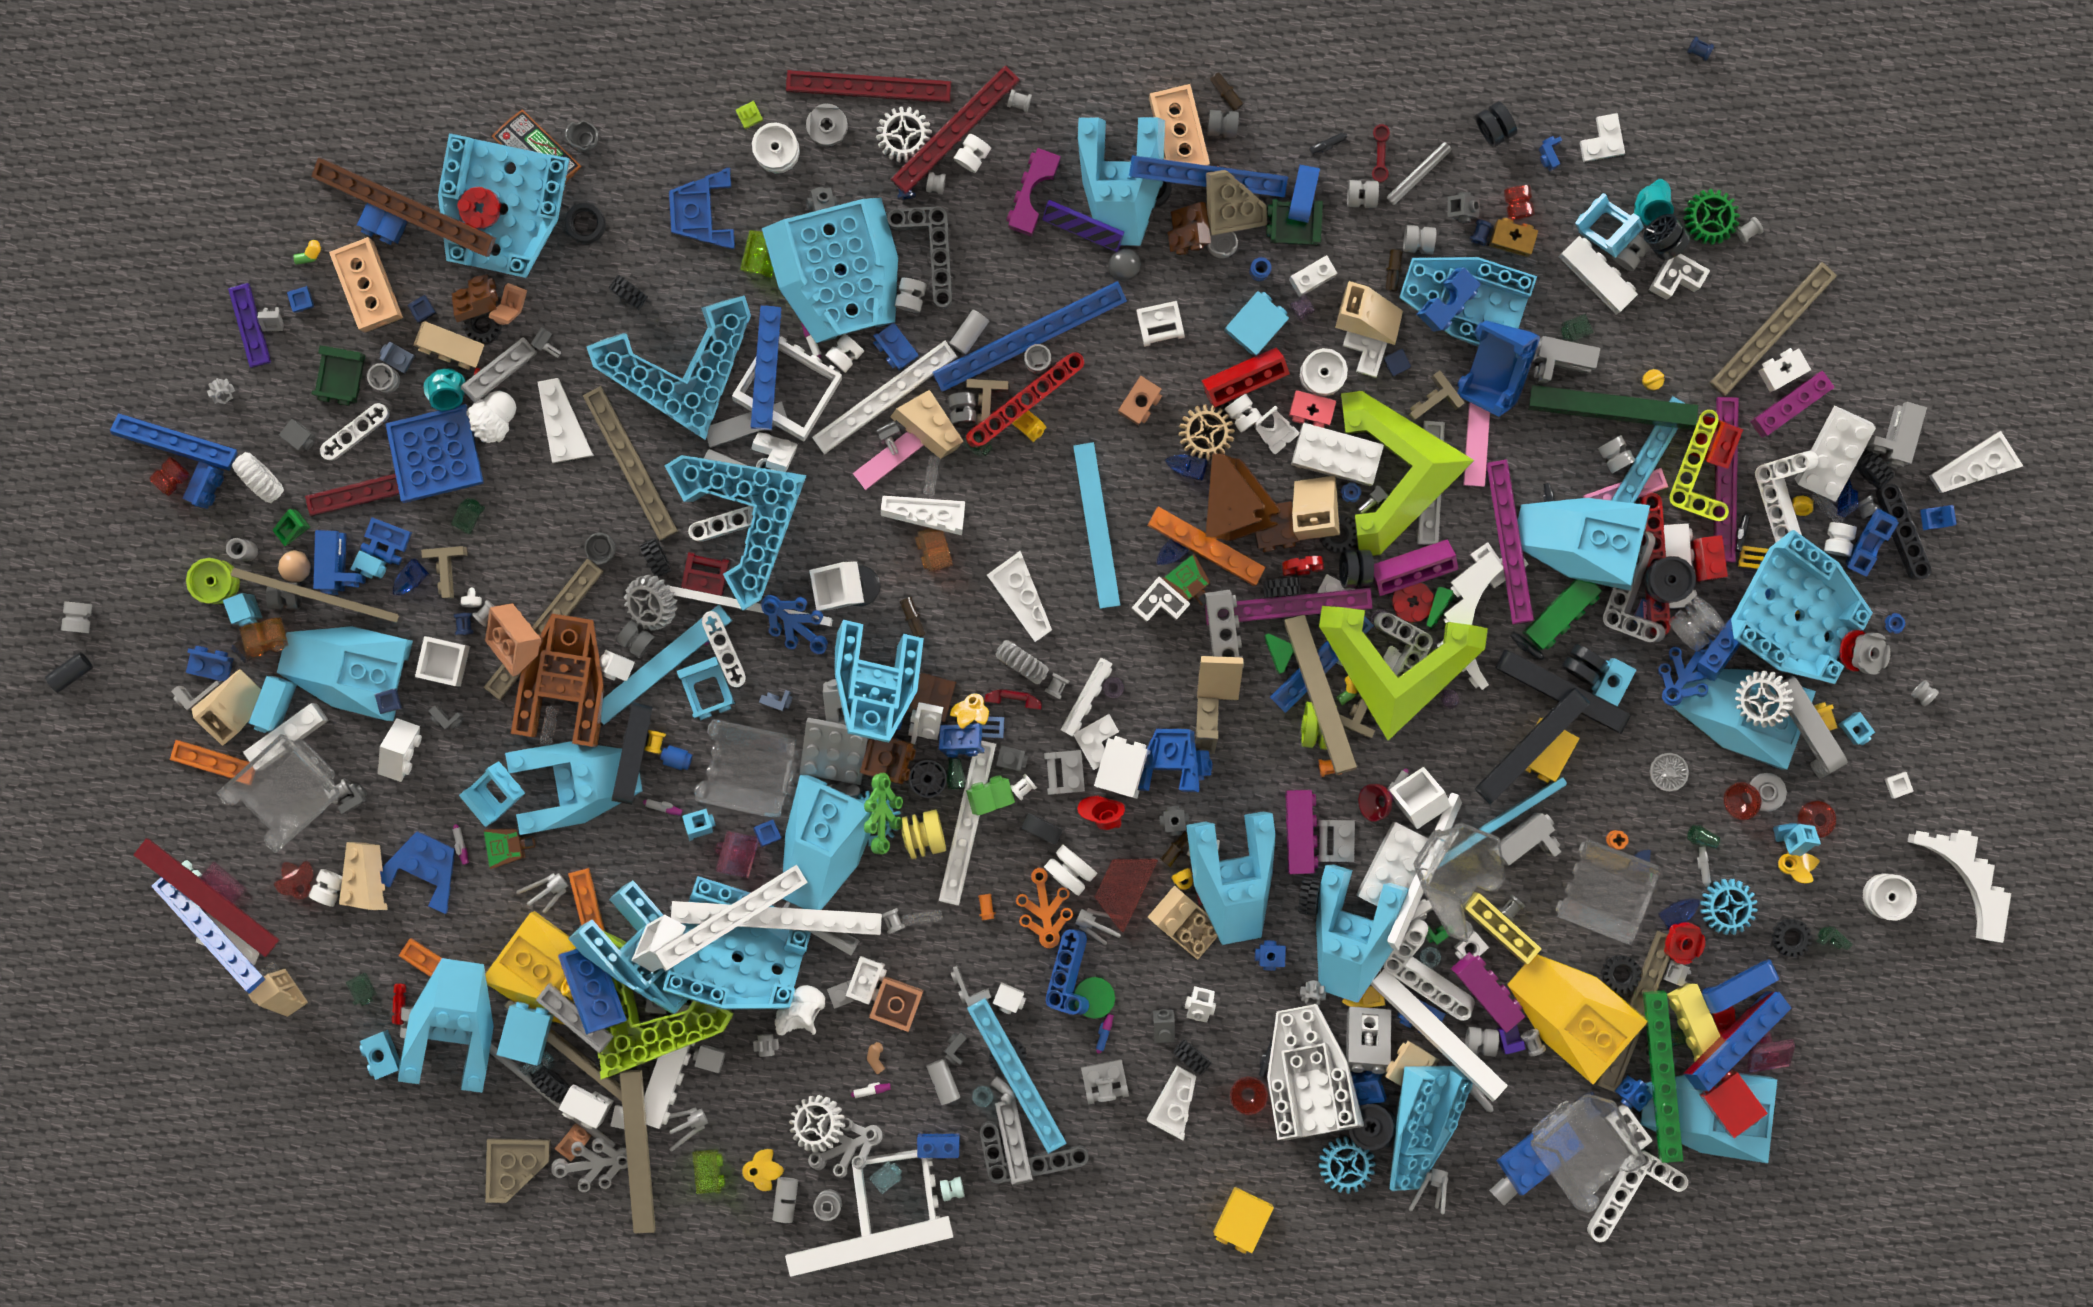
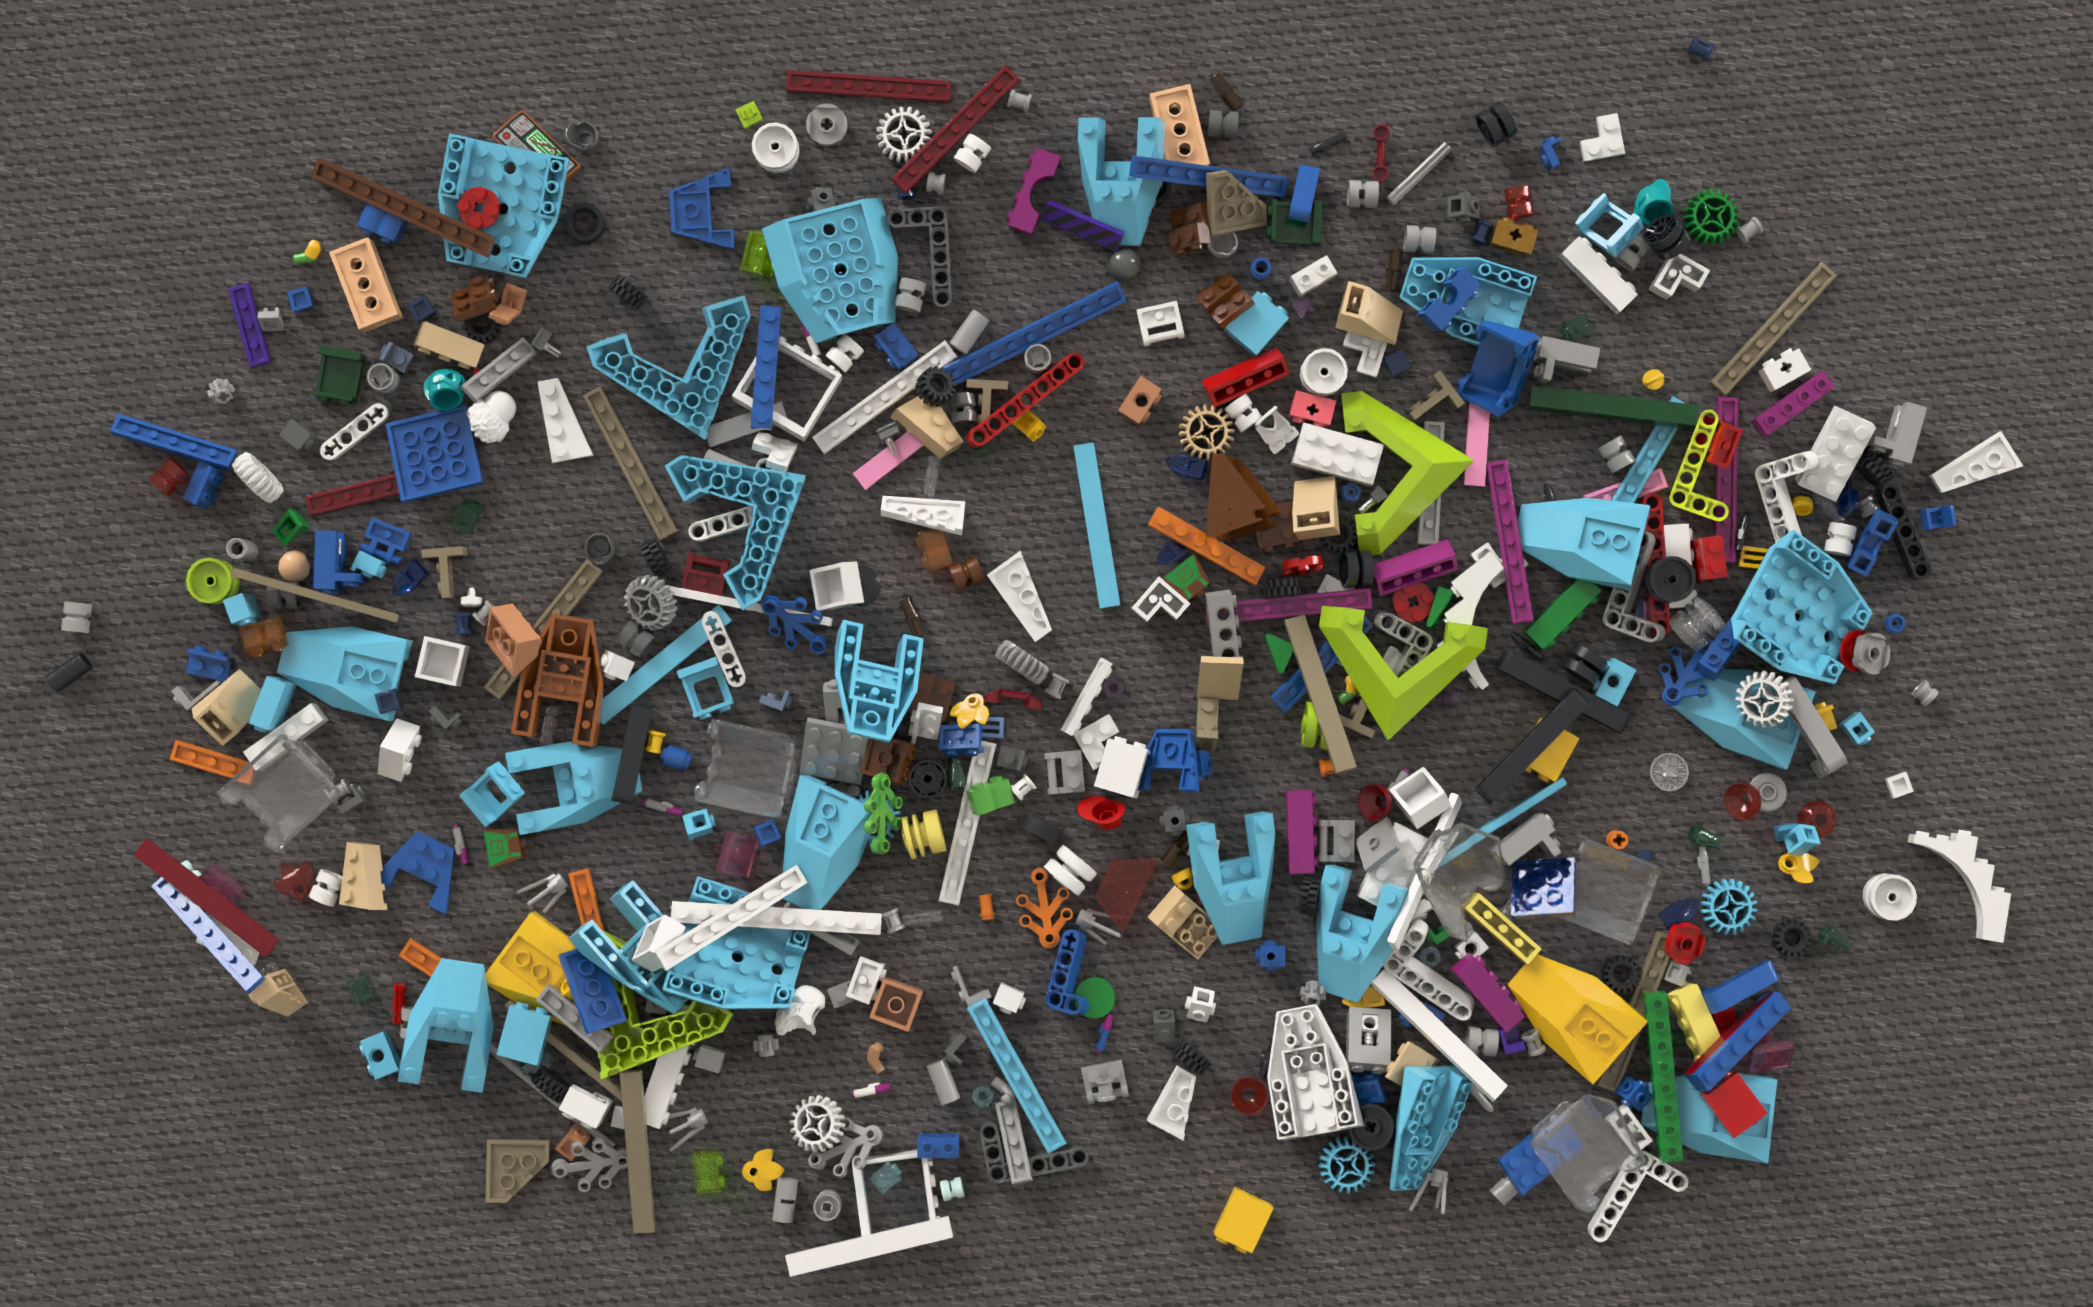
(929, 393): none -> black tyre
(967, 573): none -> reddish brown wheel
(1224, 300): none -> reddish brown plate
(1377, 845): none -> light grey plate
(1543, 888): none -> clear blue plate

